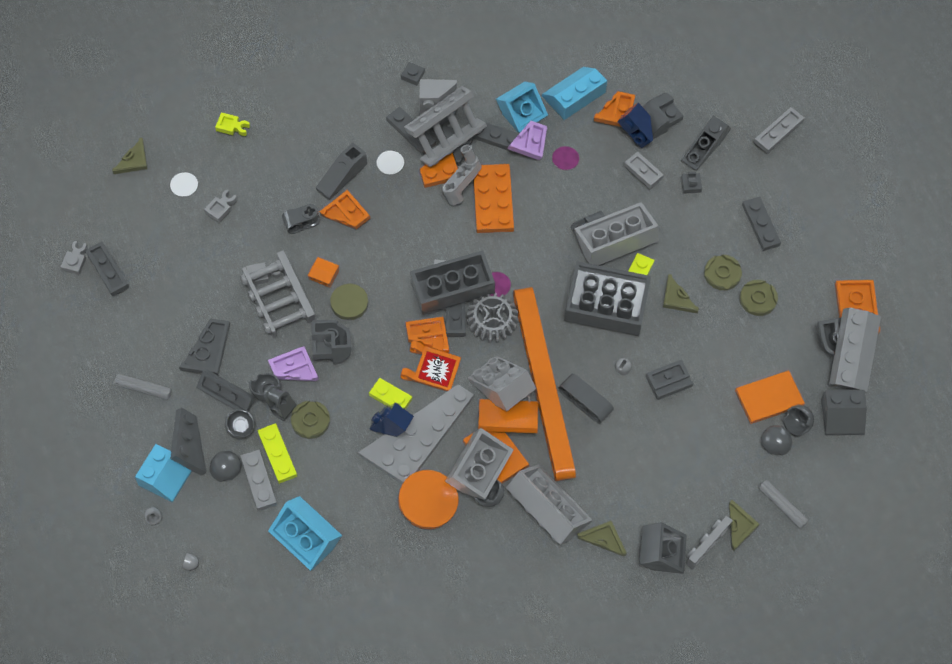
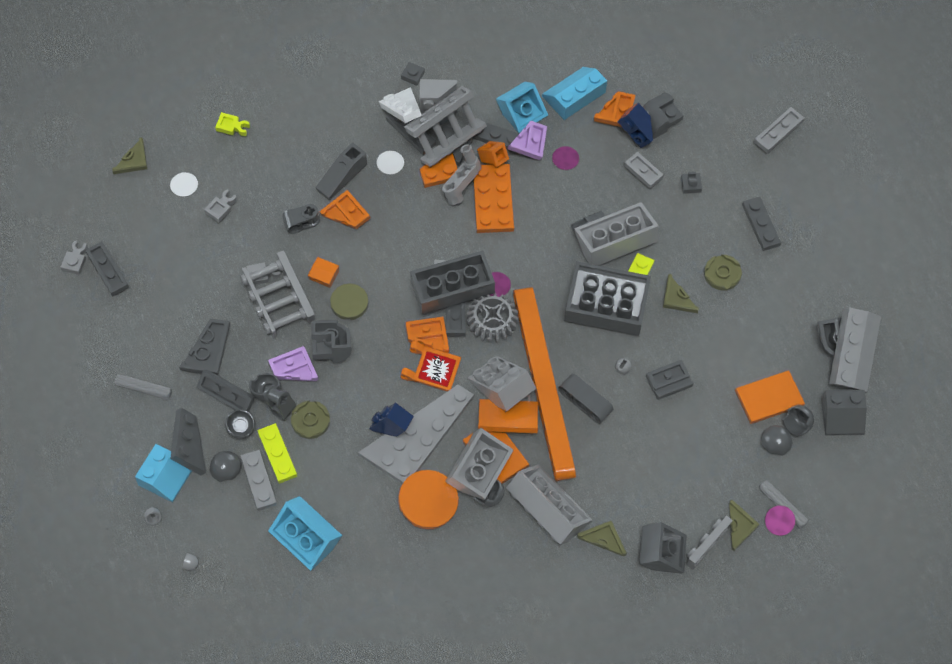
(389, 394): neon yellow plate -> none
(401, 105): none -> white wing
(493, 153): none -> orange brick
(706, 143): dark grey slope -> none
(758, 297): olive tile -> none
(780, 520): none -> flat silver sticker
(857, 295): orange tile -> none

